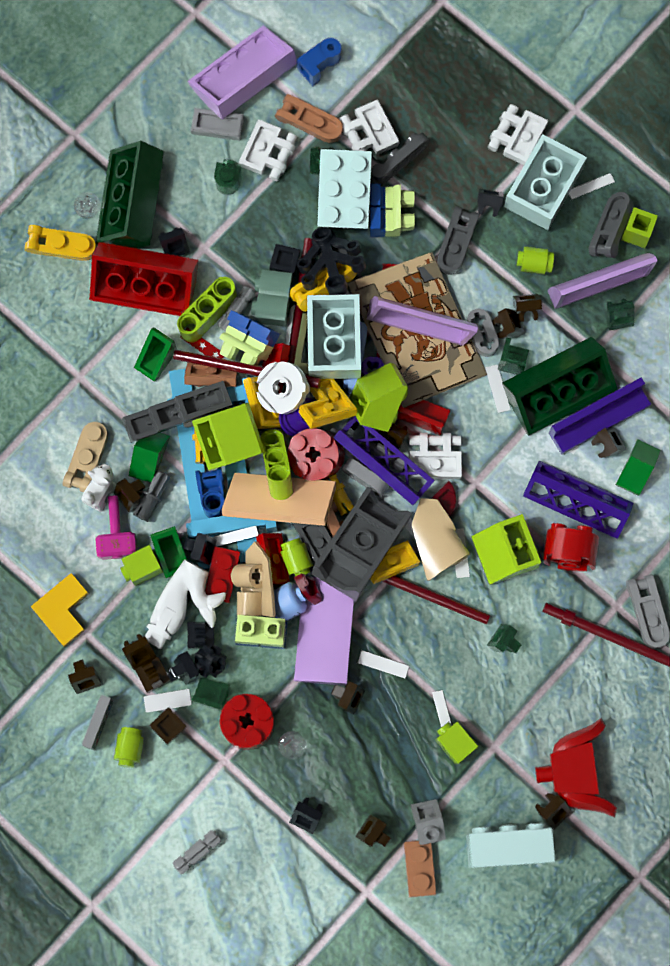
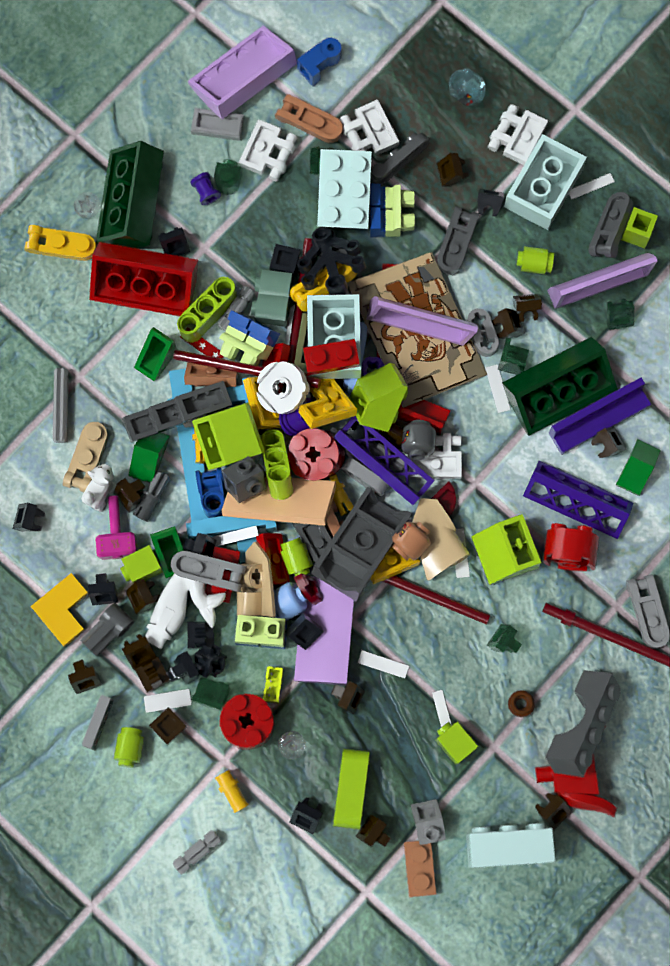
(25, 517): none -> black tile
(60, 405): none -> light grey axle
(103, 591): none -> black tile
(112, 624): none -> dark grey piece
(140, 595): none -> dark brown tile
(205, 188): none -> dark purple bush
(207, 570): none -> light grey plate
(229, 787): none -> yellow pin
(244, 479): none -> dark grey brick
(273, 685): none -> neon yellow piece
(304, 631): none -> black tile
(331, 357): none -> red plate
(351, 789): none -> lime beam
(411, 540): none -> nougat head
(418, 439): none -> dark grey head
(451, 169): none -> dark brown tile
(467, 86): none -> clear light blue head
(527, 697): none -> reddish brown plate
(573, 750): none -> dark grey arch

